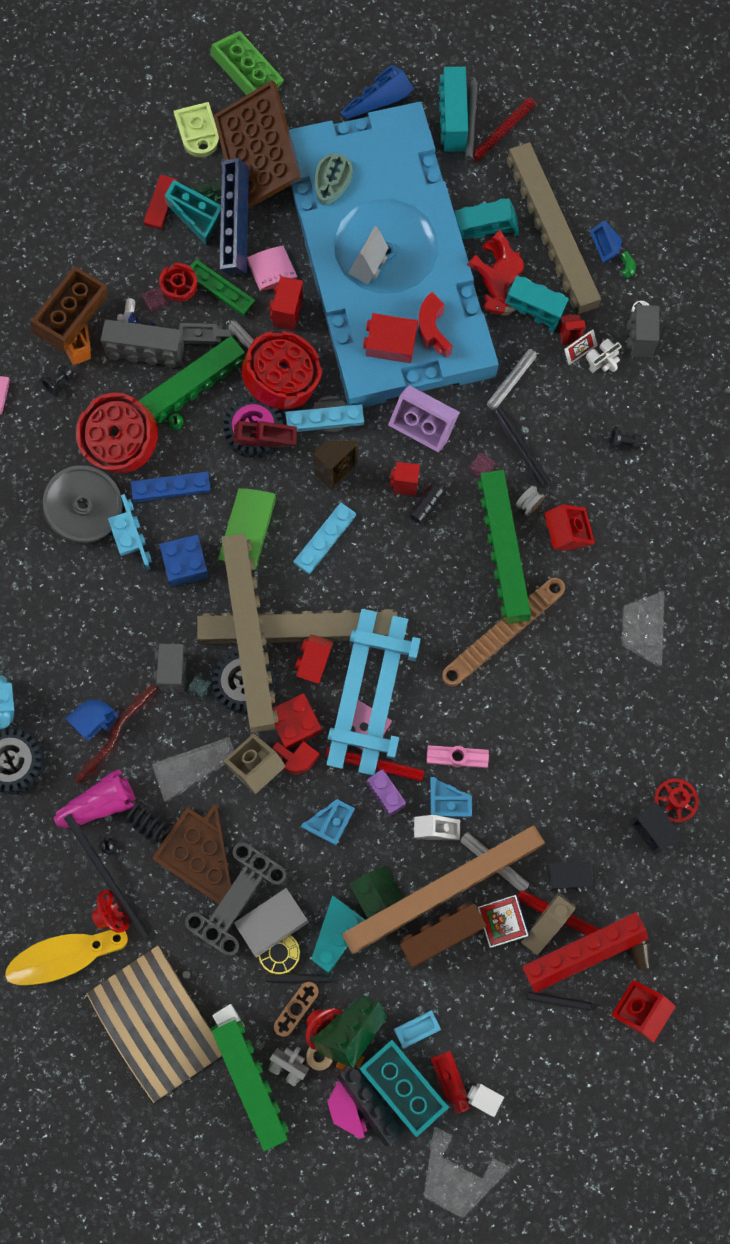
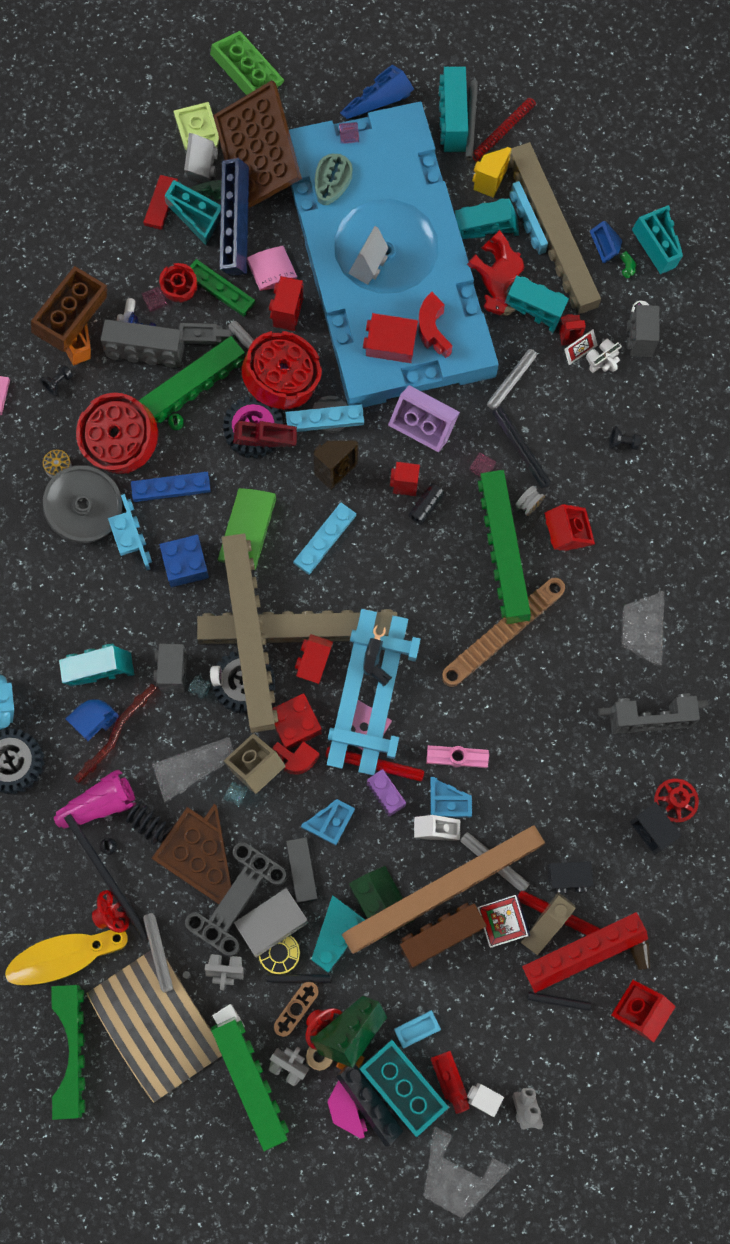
(56, 462): none -> wheel
(67, 1100): none -> green arch
(95, 665): none -> wedge
(158, 953): none -> light grey axle
(200, 158): none -> light grey slope
(216, 676): none -> white tile
(224, 974): none -> light grey hips
(235, 793): none -> clear light blue wheel
(301, 870): none -> dark grey tile
(349, 132): none -> clear pink tile
(371, 659): none -> black arm
(491, 171): none -> yellow slope
(527, 1109): none -> light grey hips
(530, 221): none -> medium azure plate
(658, 239): none -> teal wedge
(682, 714): none -> dark grey brick

